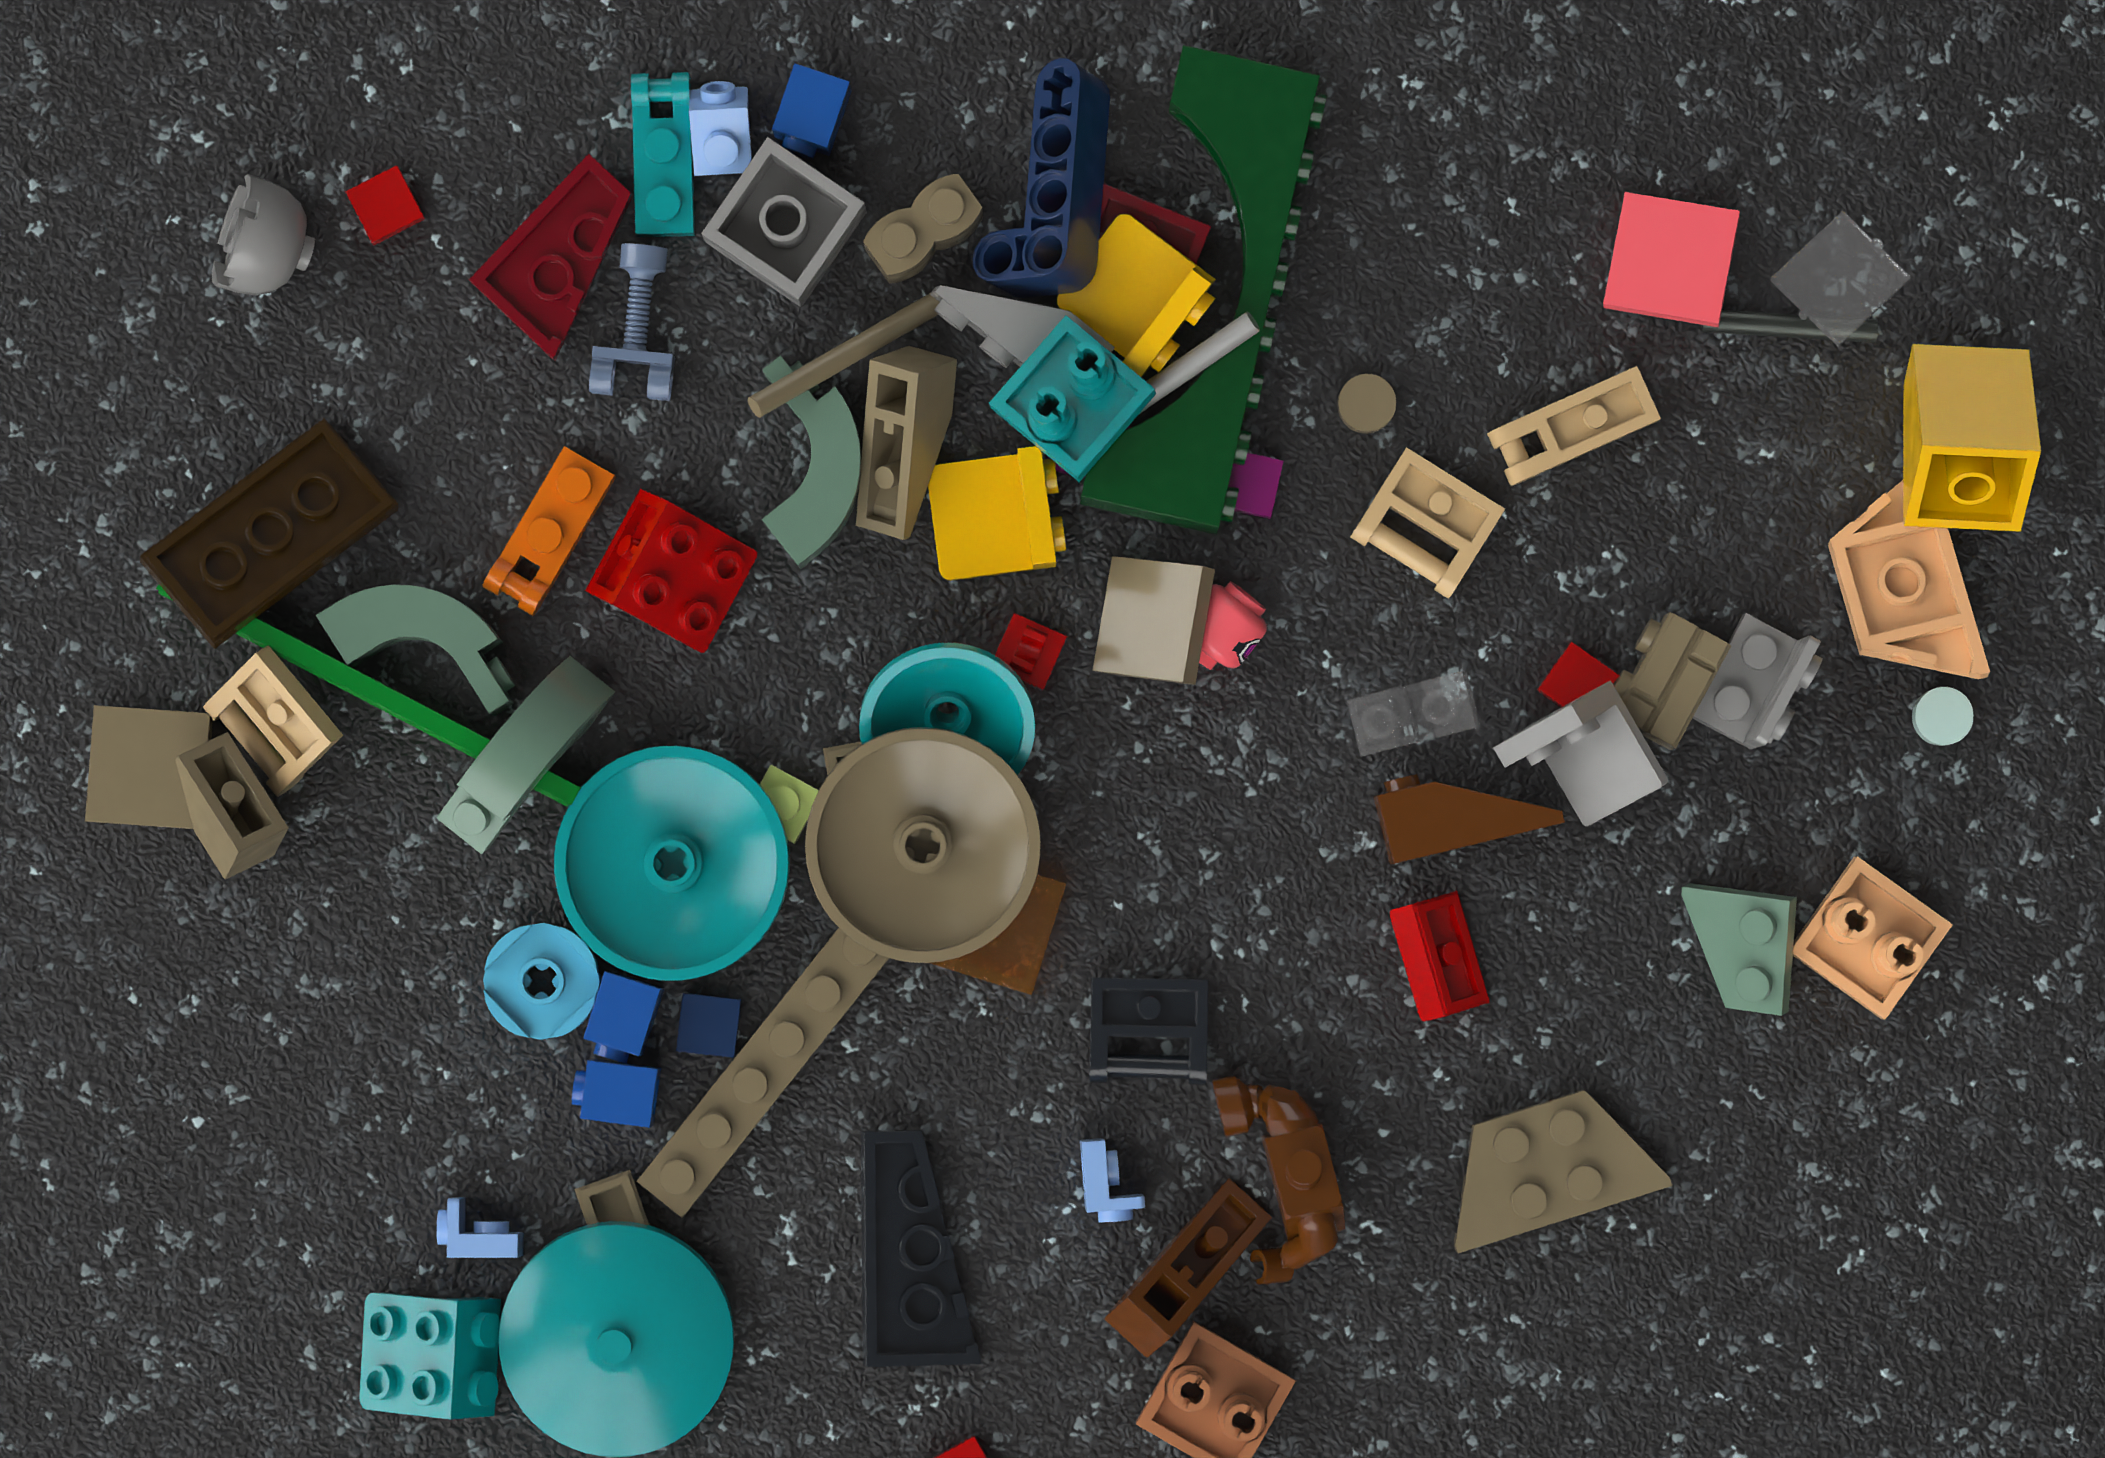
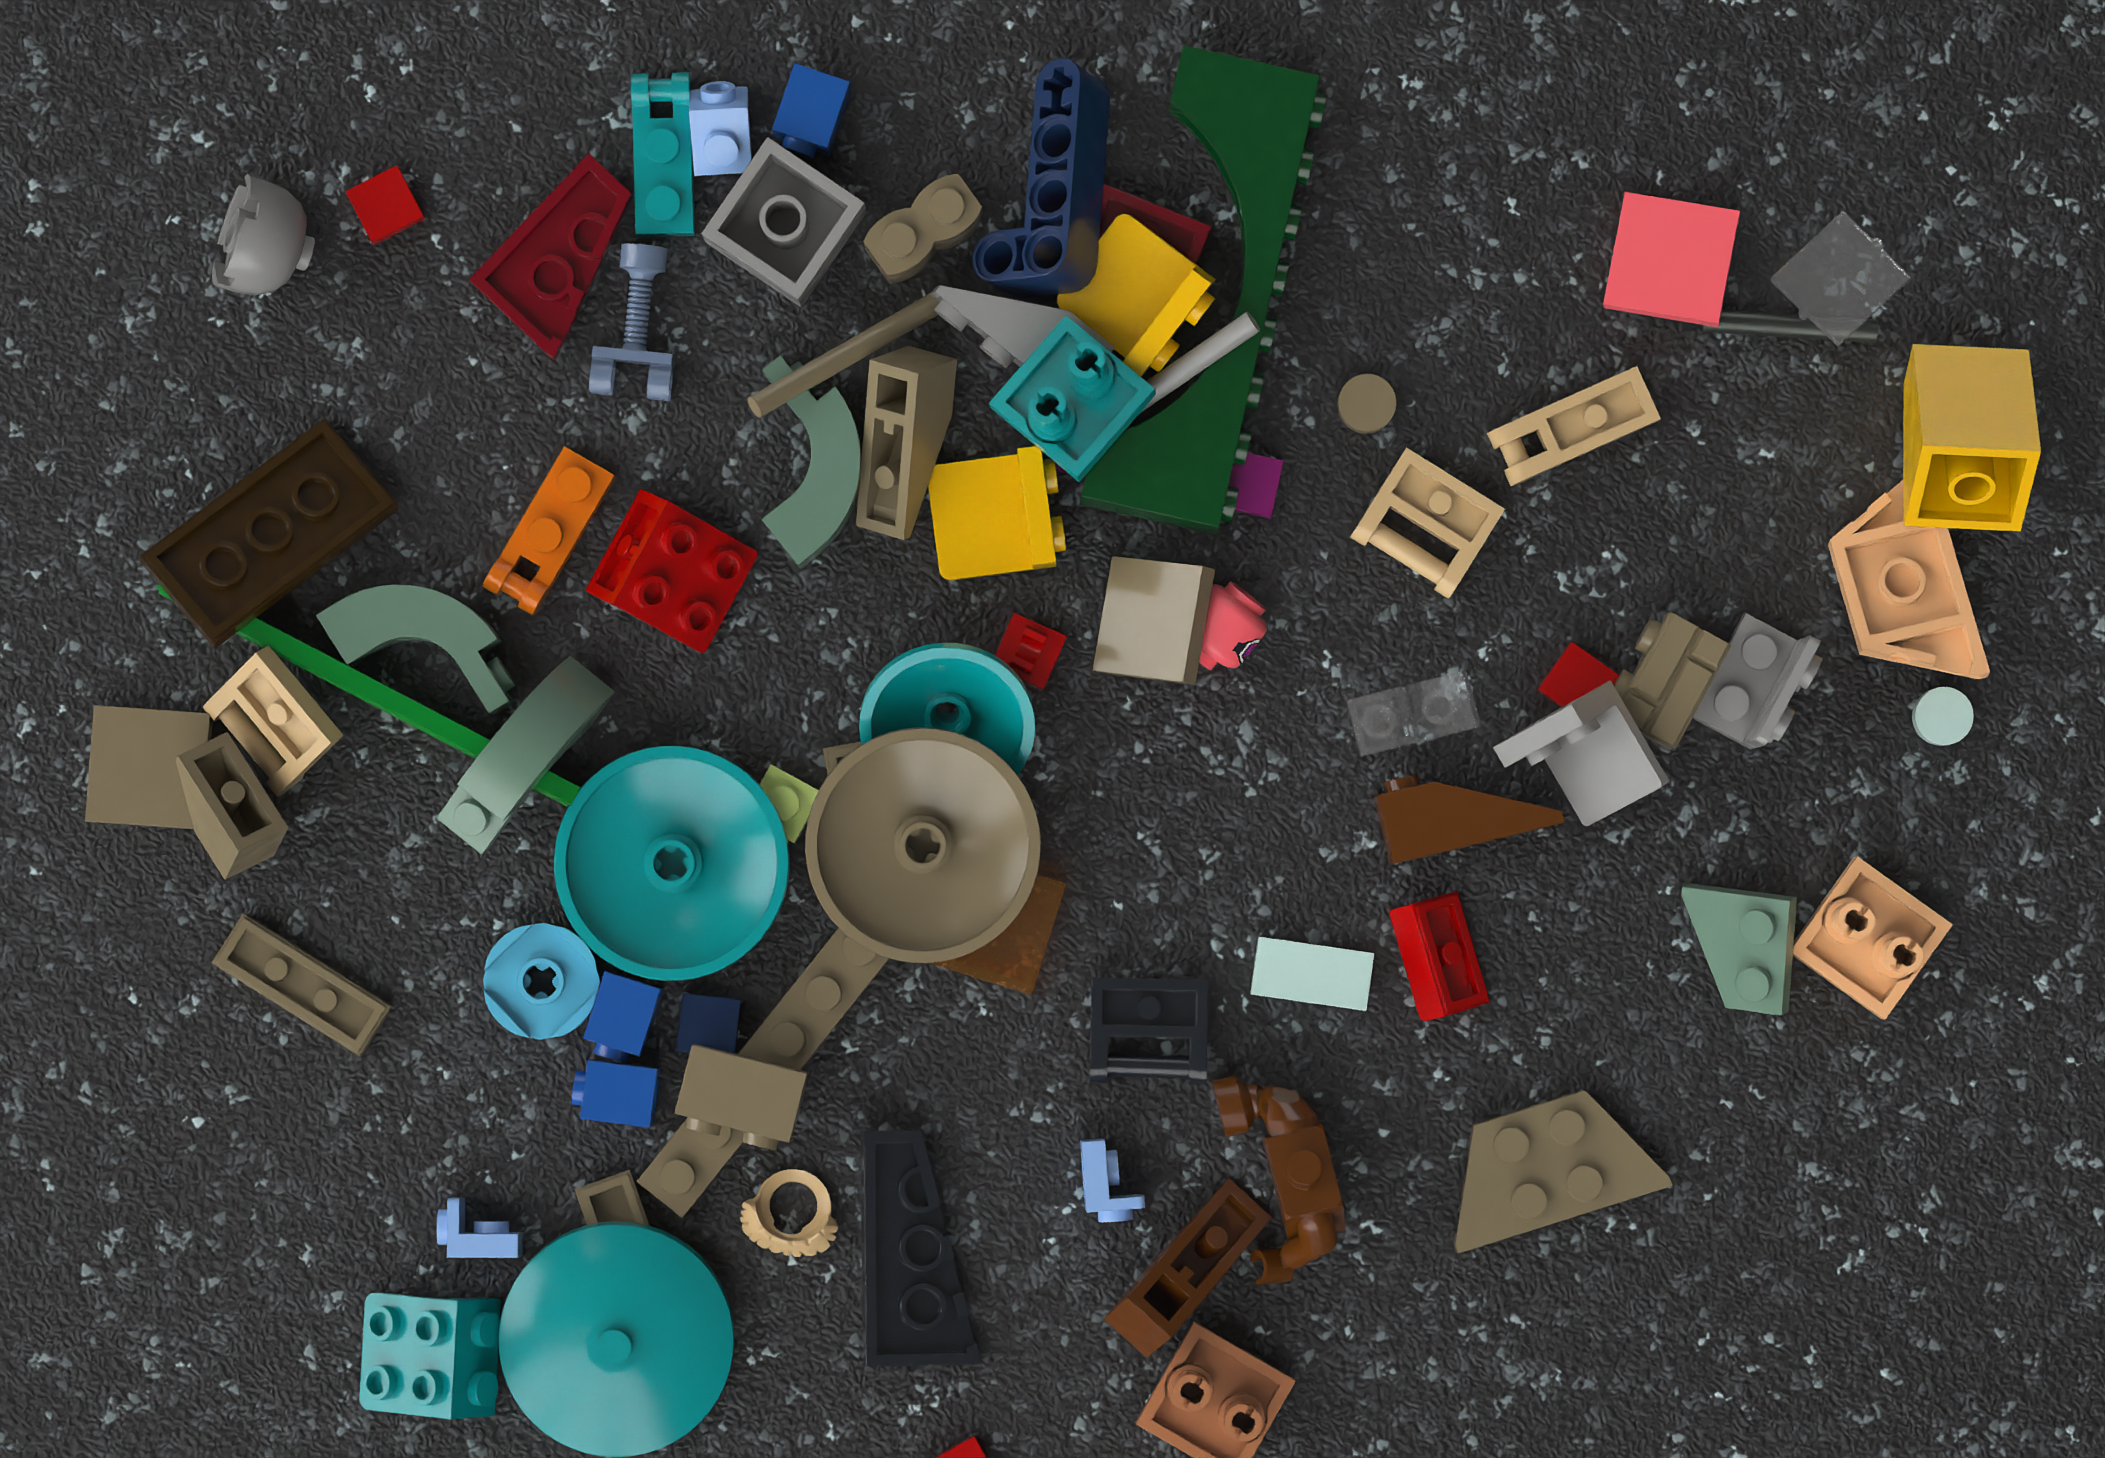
(302, 984): none -> dark tan tile
(741, 1095): none -> dark tan brick
(760, 1226): none -> tan piece
(1312, 973): none -> light aqua tile

